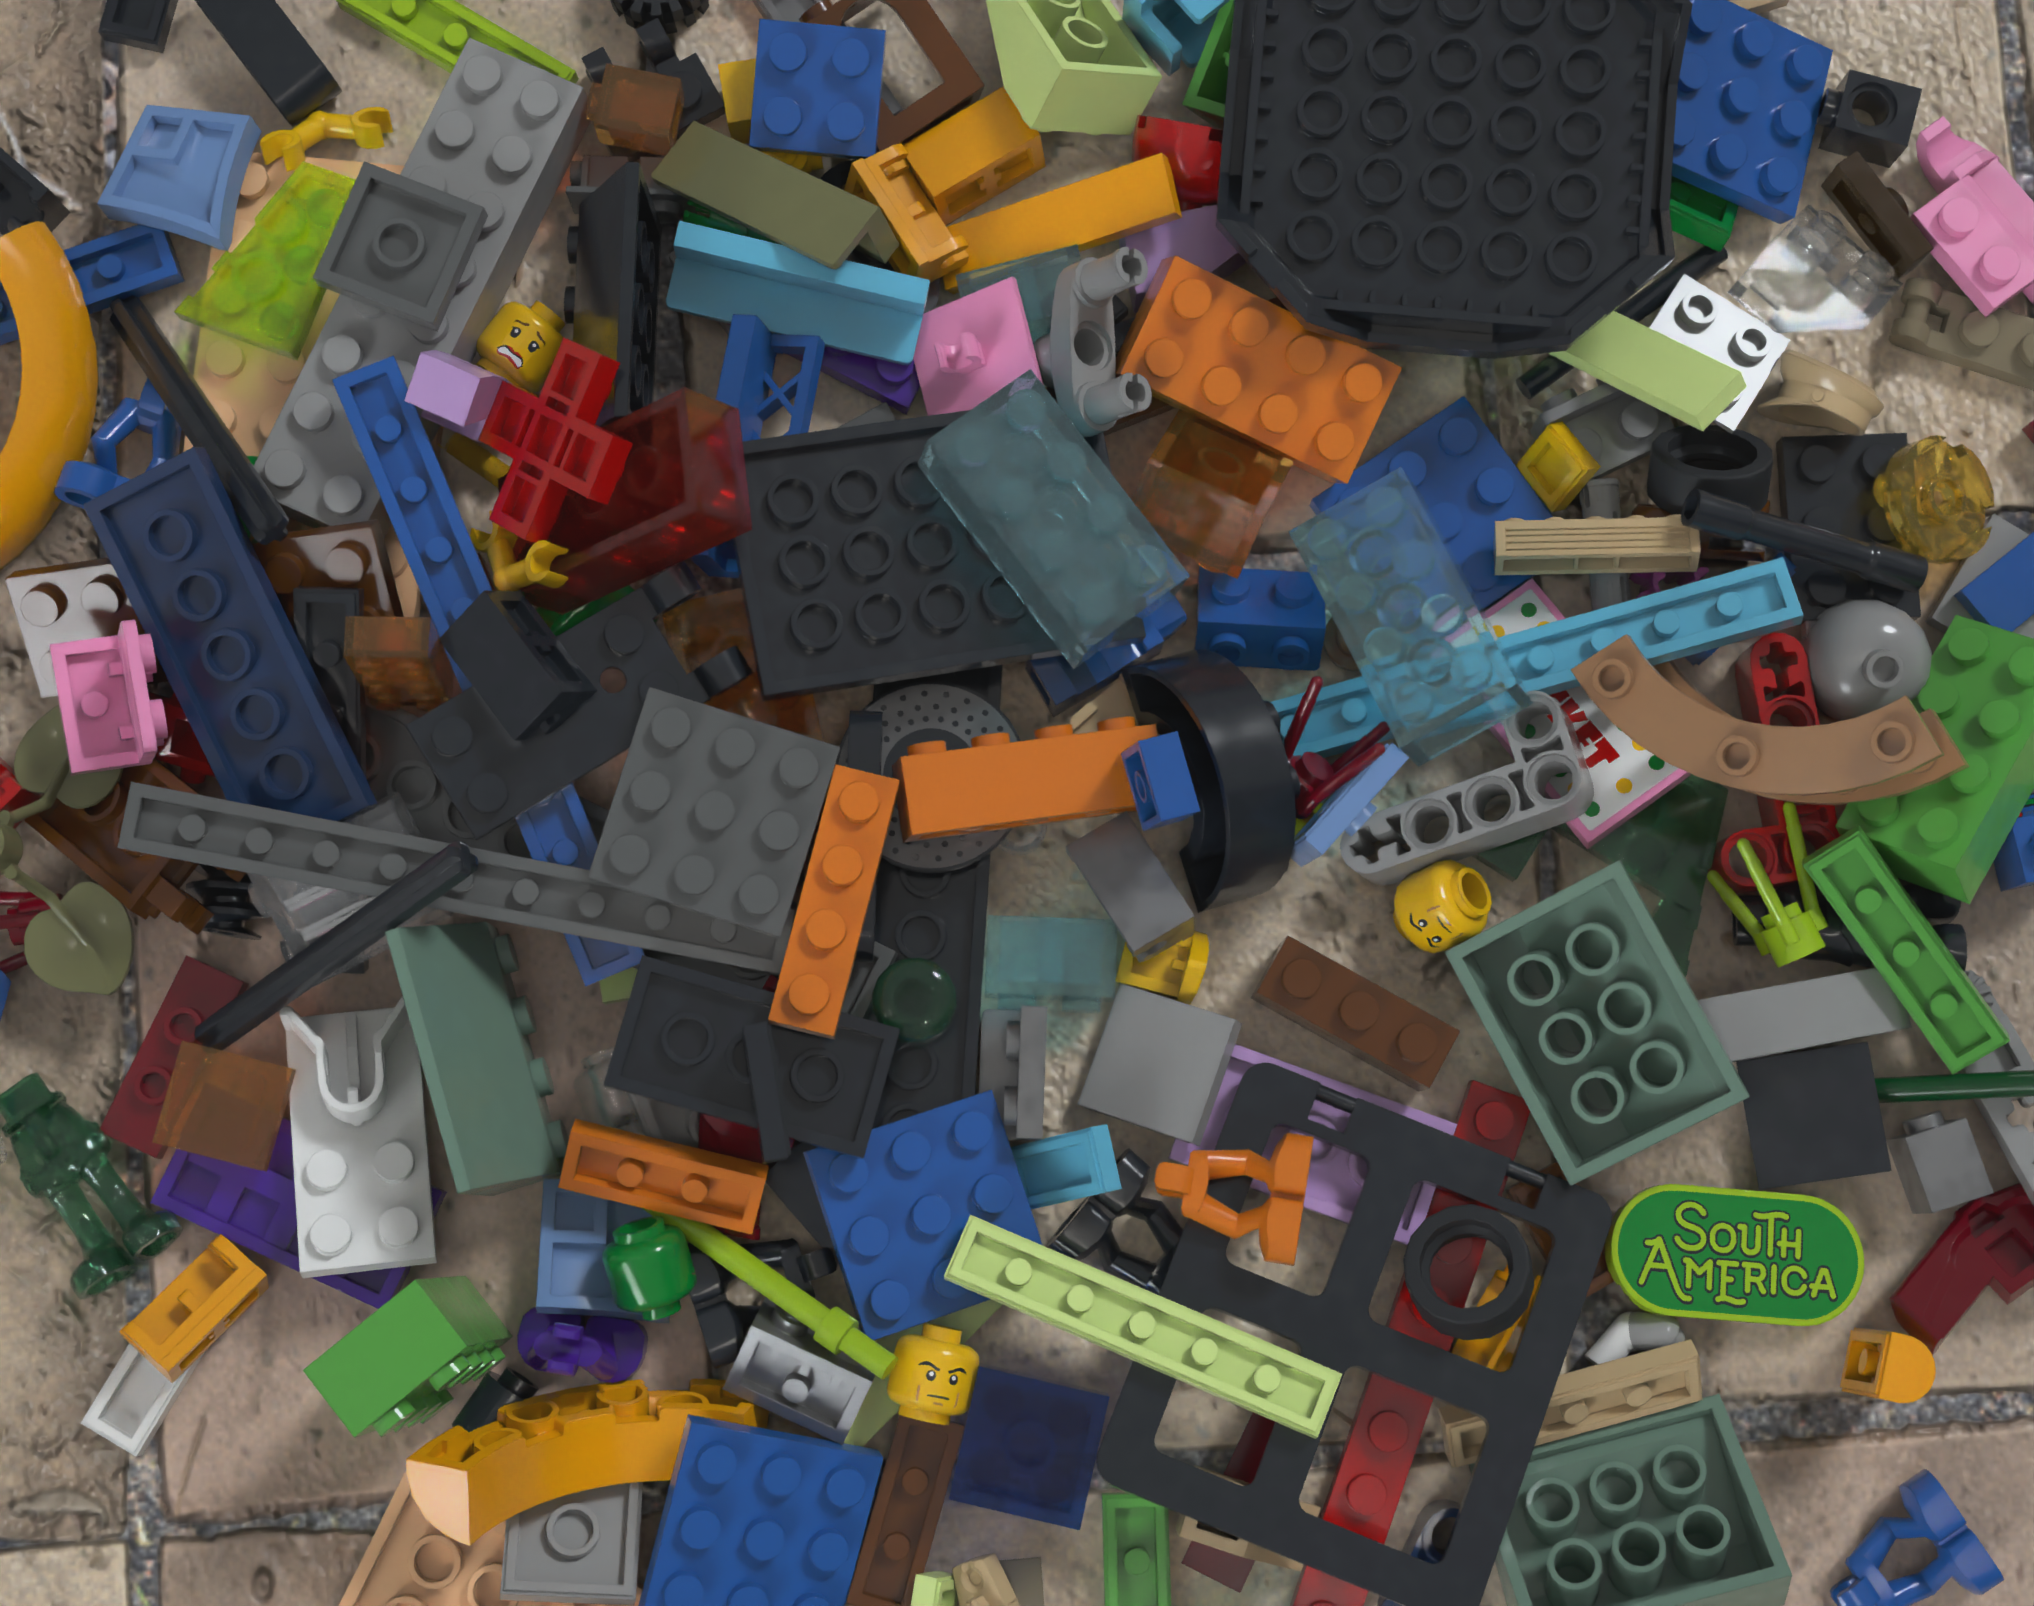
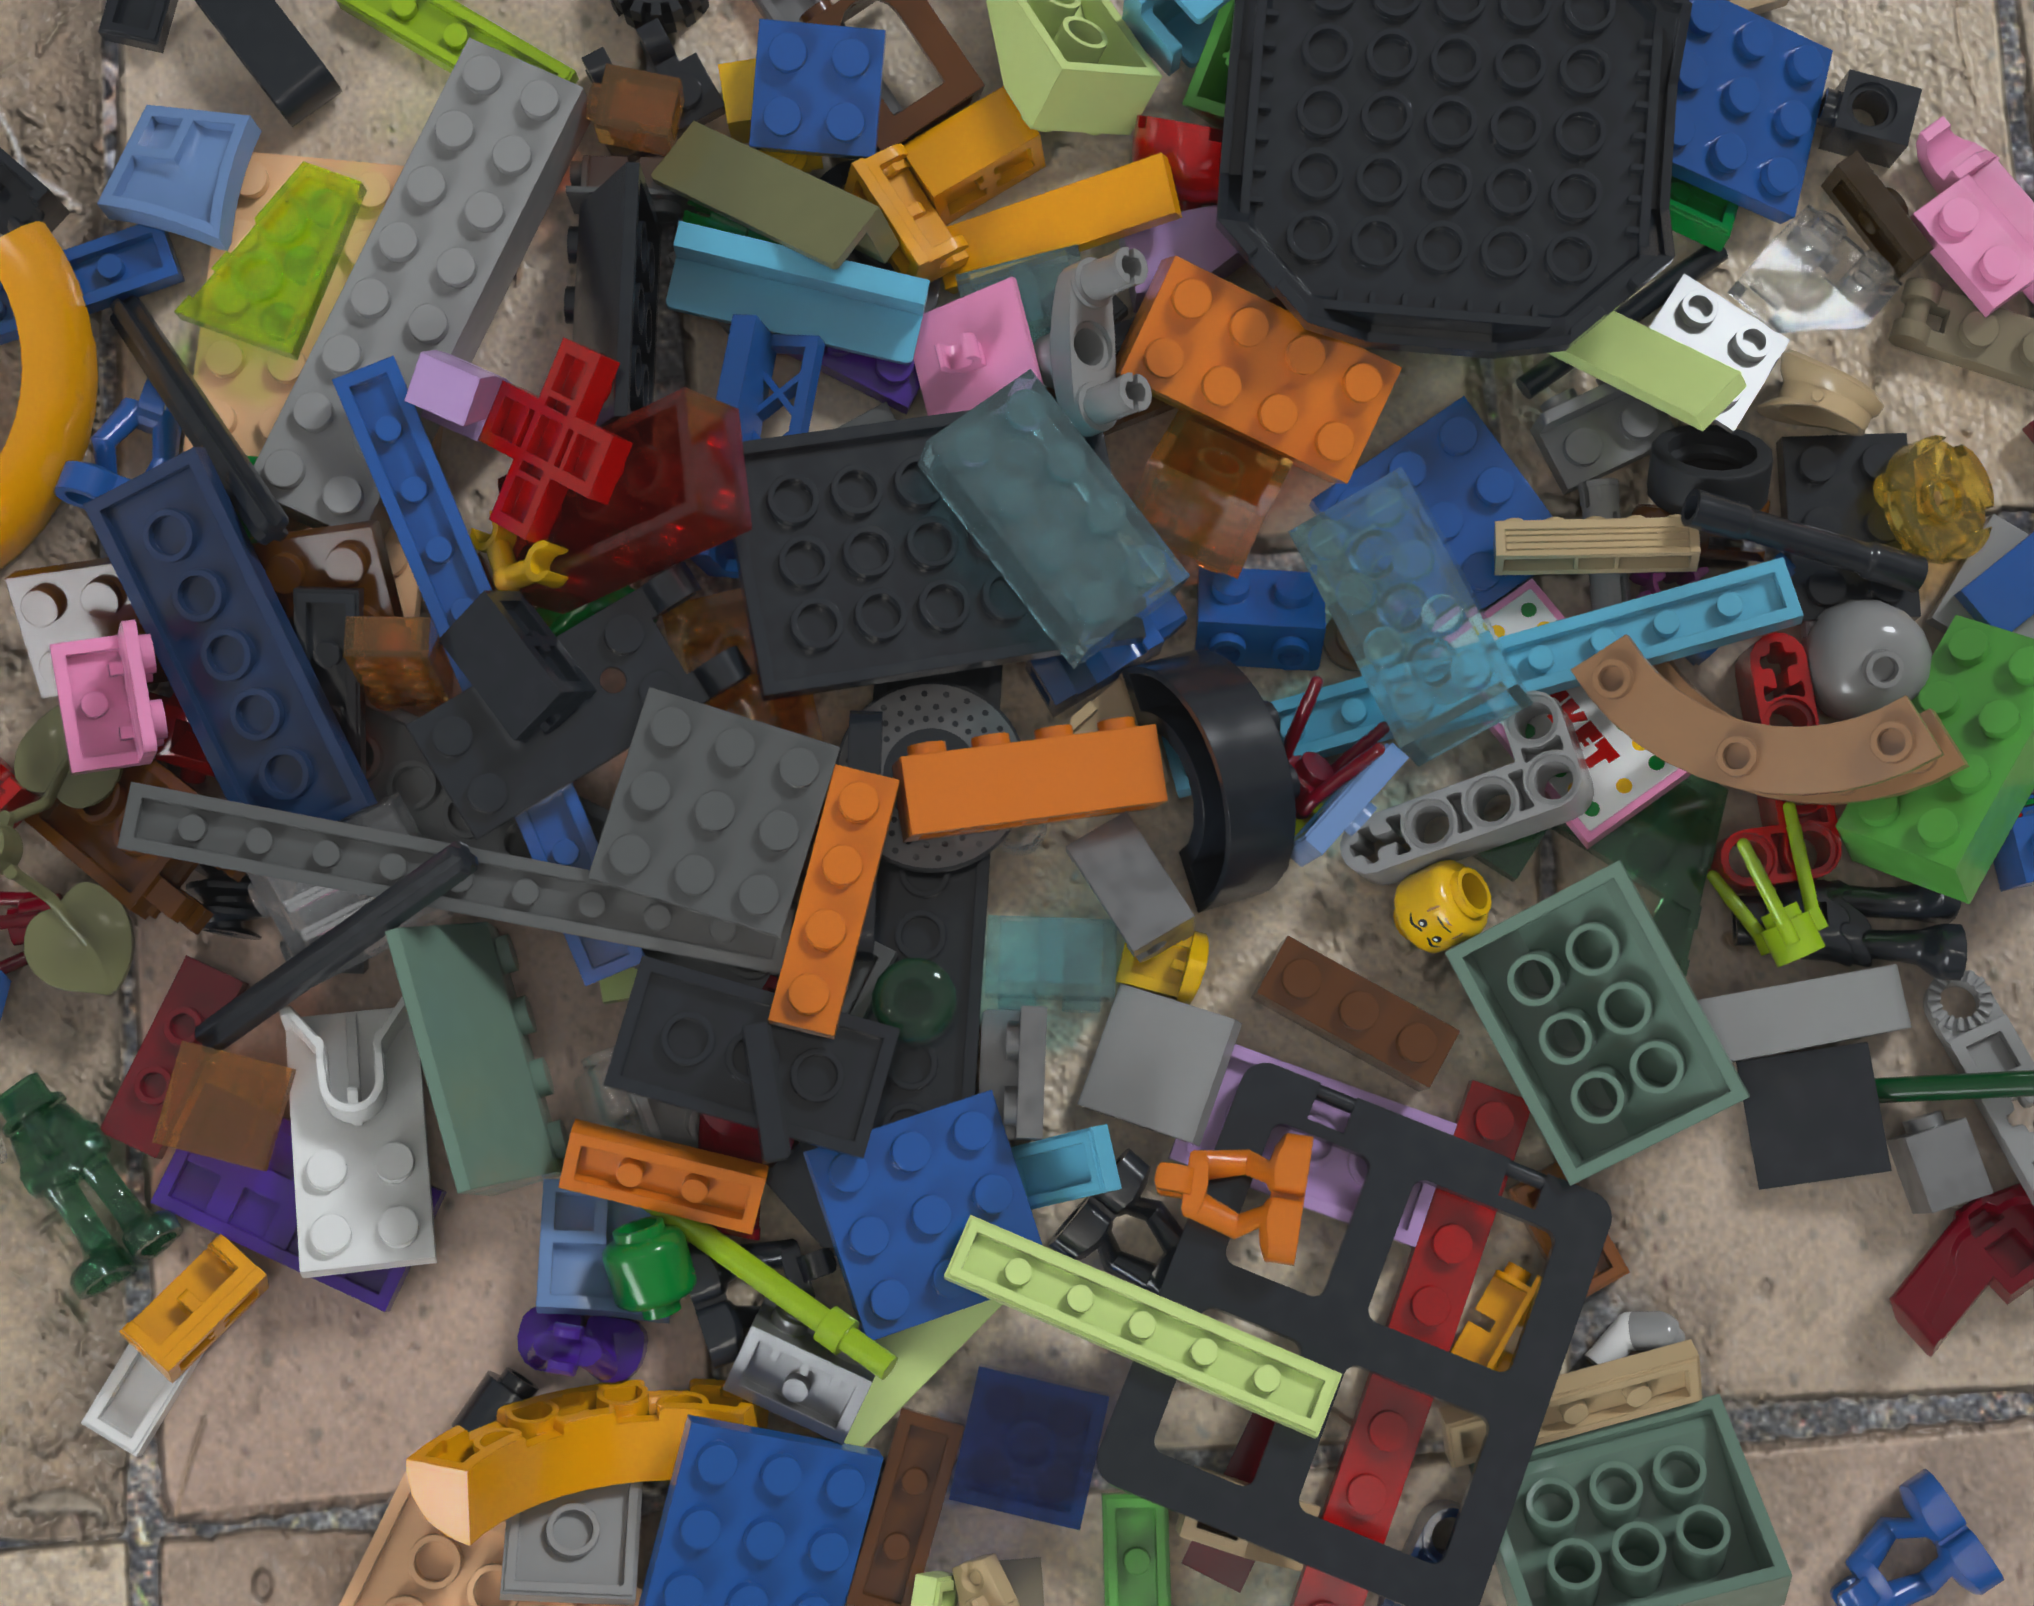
(363, 126): yellow arm -> none
(400, 246): dark grey plate -> none
(409, 1355): bright green brick -> none
(476, 458): yellow piece -> none
(521, 344): yellow head -> none
(933, 1375): yellow head -> none
(1160, 781): blue piece -> none
(1459, 1223): black tyre -> none
(1557, 466): yellow tile -> none
(1735, 1255): tile -> none
(1887, 1366): light orange brick -> none
(1905, 949): bright green tile -> none

